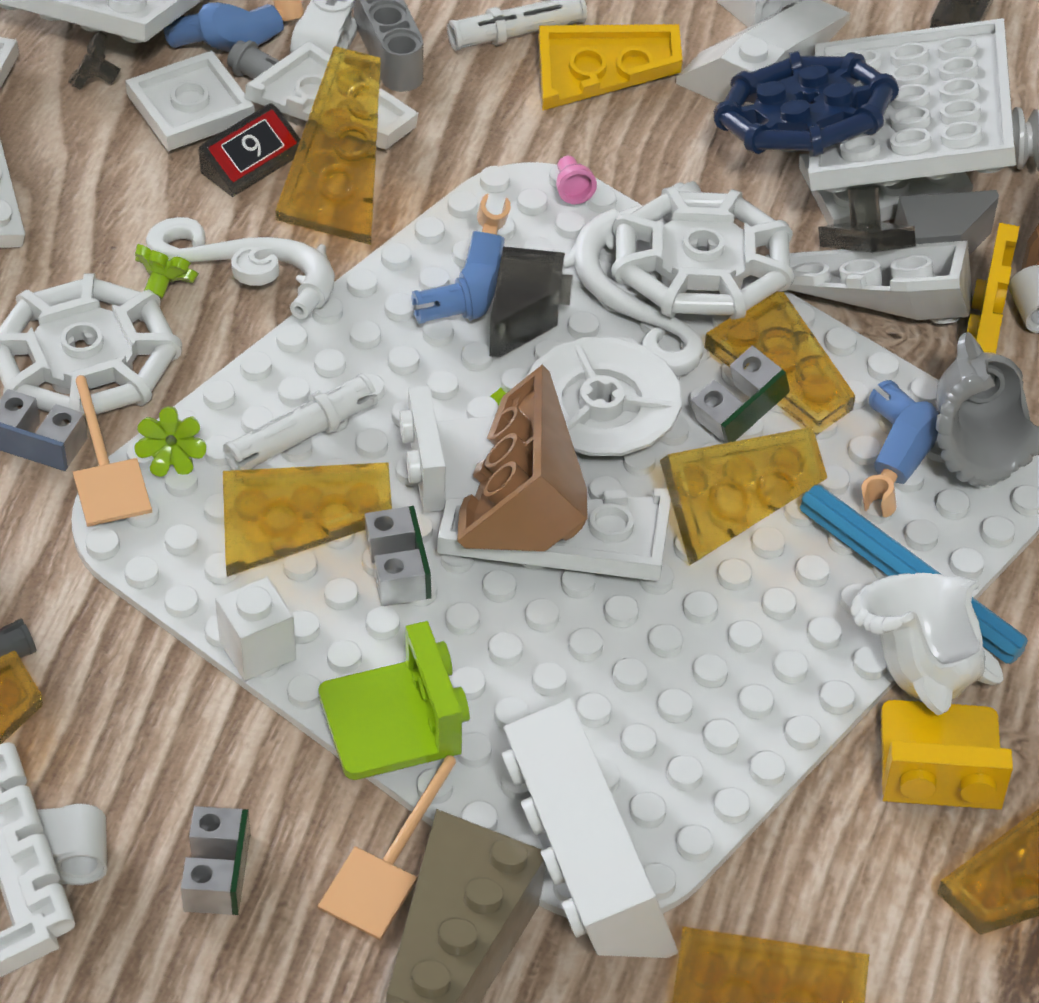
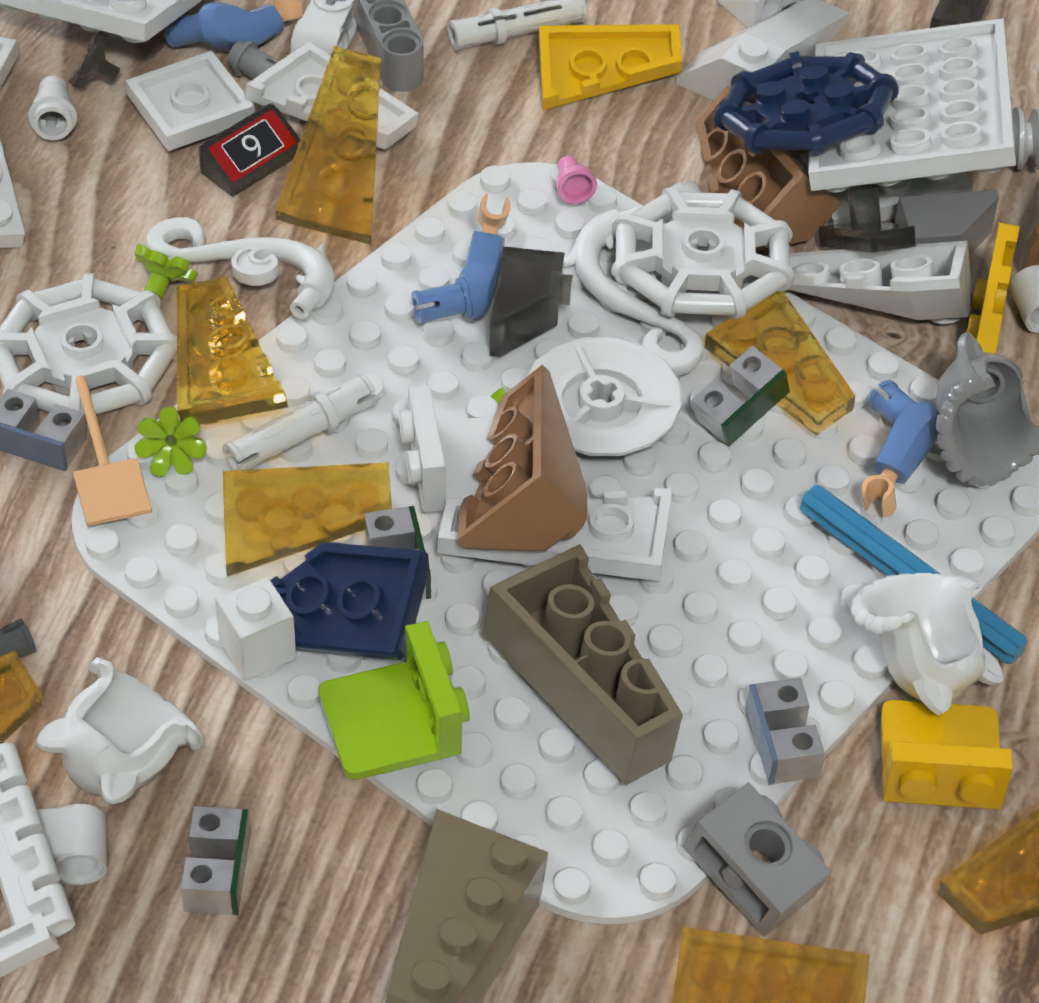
(52, 110): none -> white cone
(117, 734): none -> white hair
(220, 357): none -> clear yellow wing
(355, 598): none -> dark blue tile
(372, 889): light nougat piece -> none
(584, 662): none -> dark tan wedge
(586, 835): white slope -> none
(737, 484): clear yellow wing -> none
(759, 889): none -> light grey brick
(771, 181): none -> medium nougat wedge
(784, 741): none -> flat silver piece

